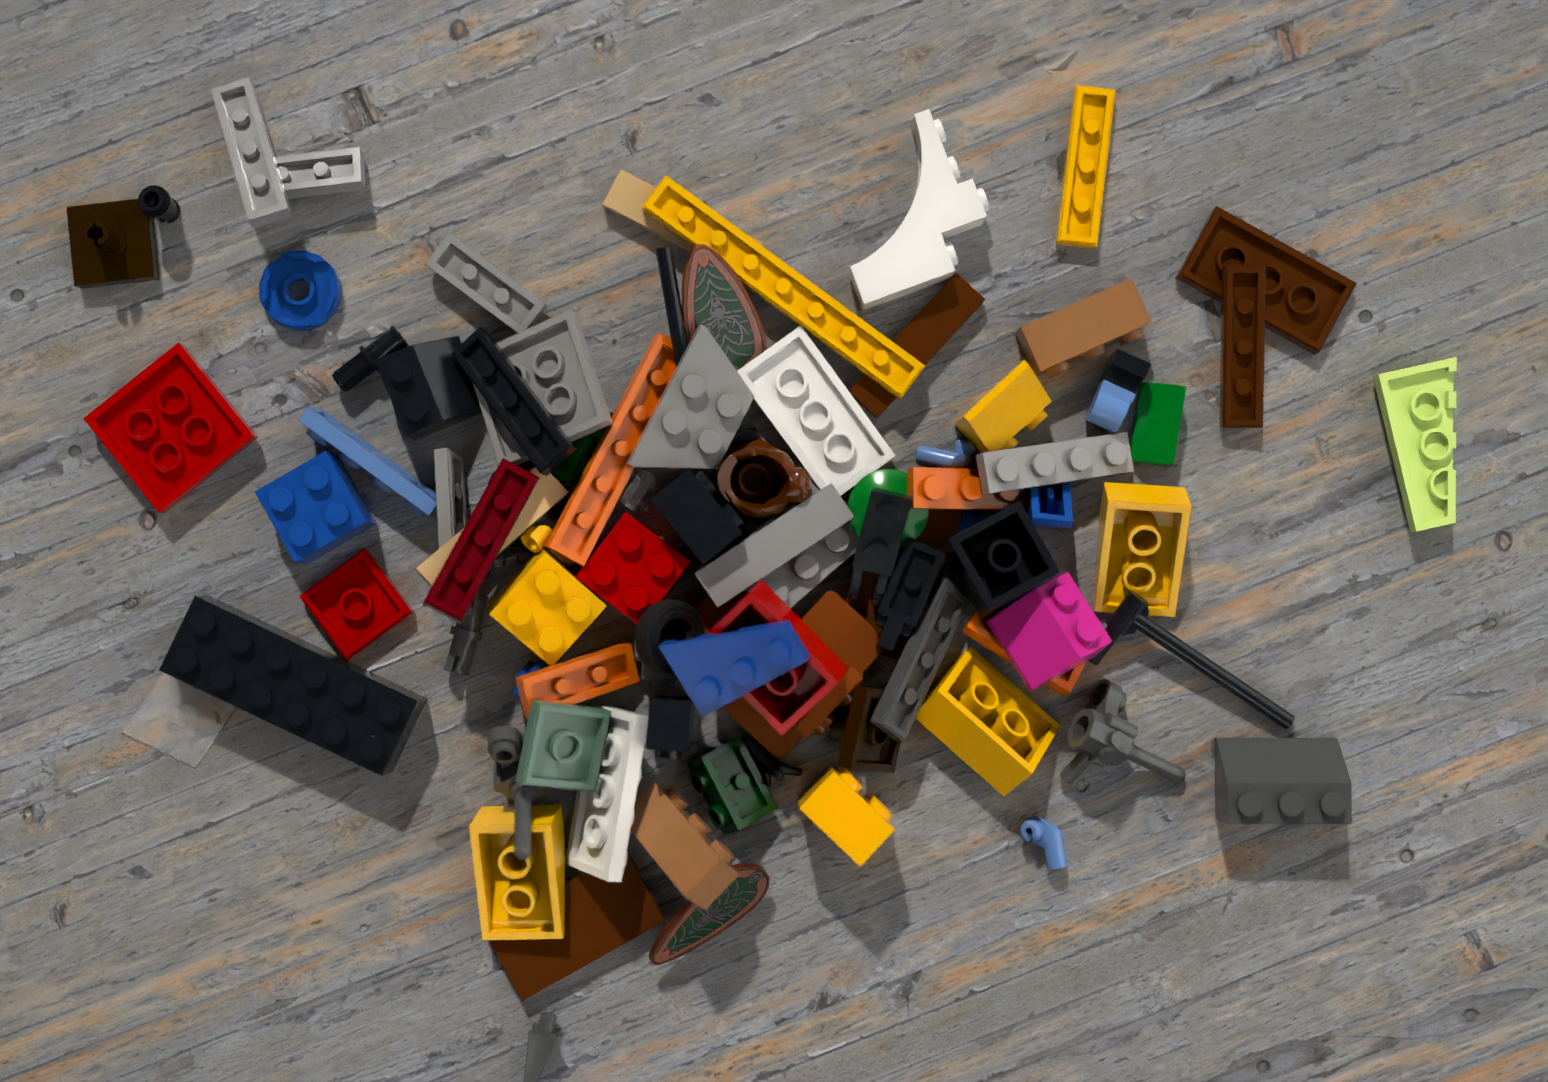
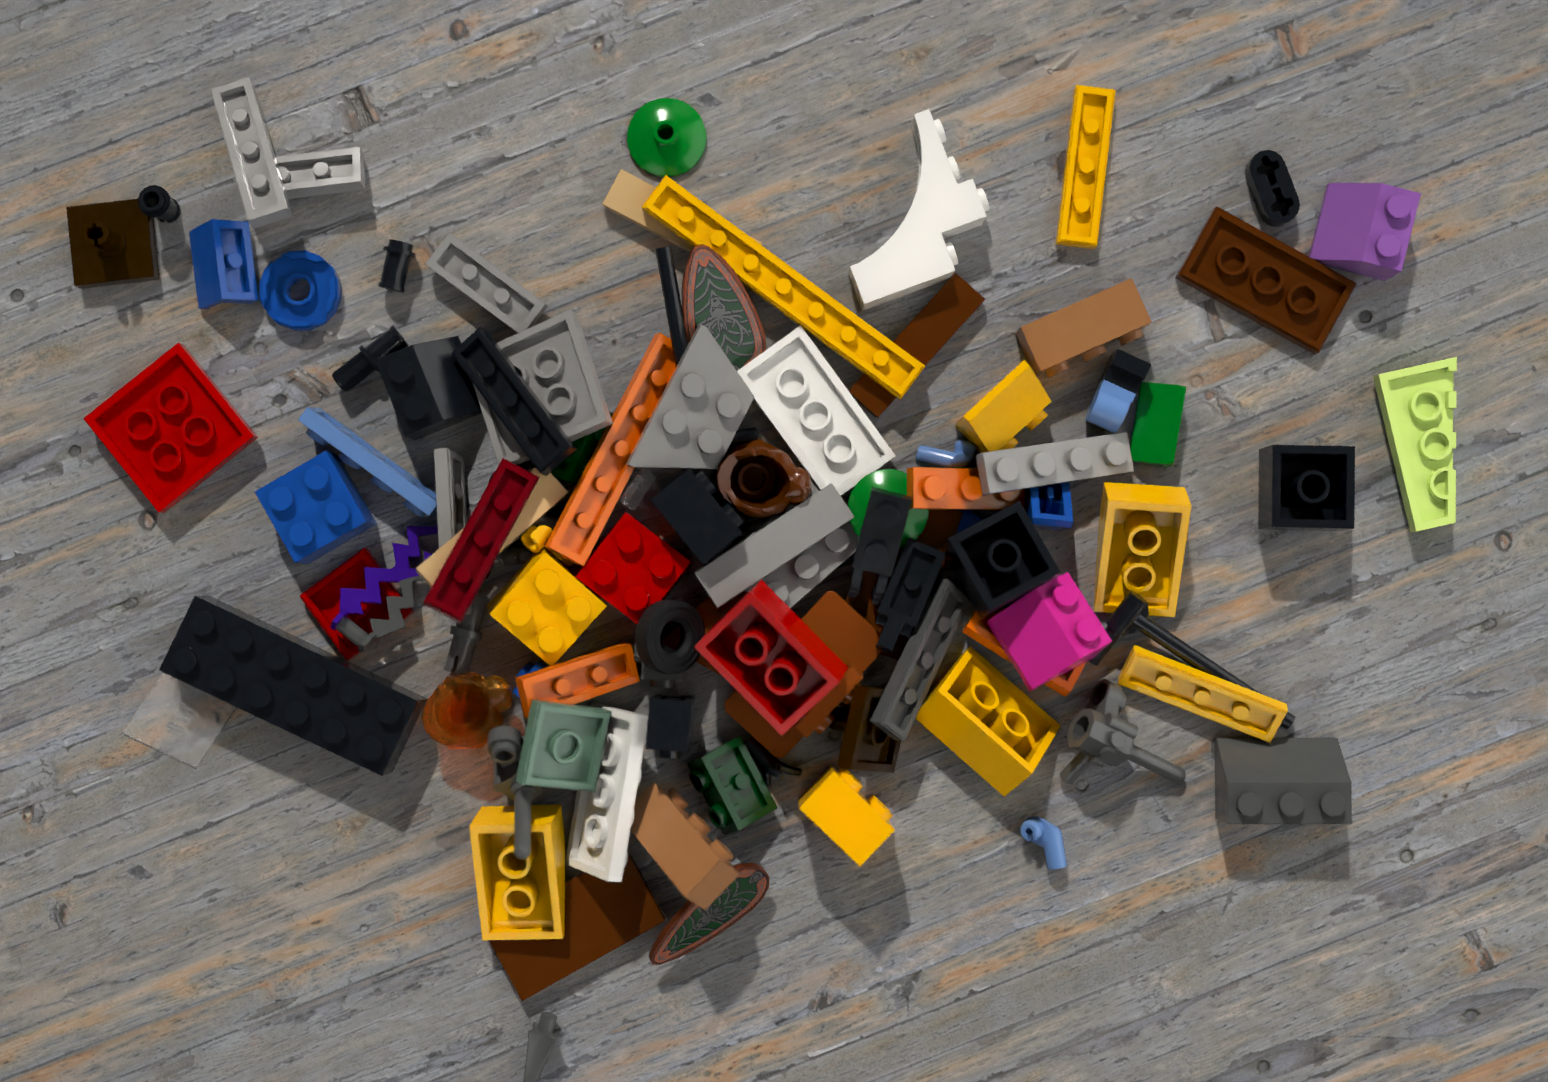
(223, 263): none -> blue panel
(396, 265): none -> black pin
(400, 573): none -> piece
(466, 709): none -> clear orange piece
(668, 156): none -> green dish
(733, 663): blue wing -> none
(1202, 694): none -> yellow tile
(1242, 346): reddish brown tile -> none
(1280, 184): none -> black beam
(1306, 488): none -> black brick
(1365, 228): none -> medium lavender slope

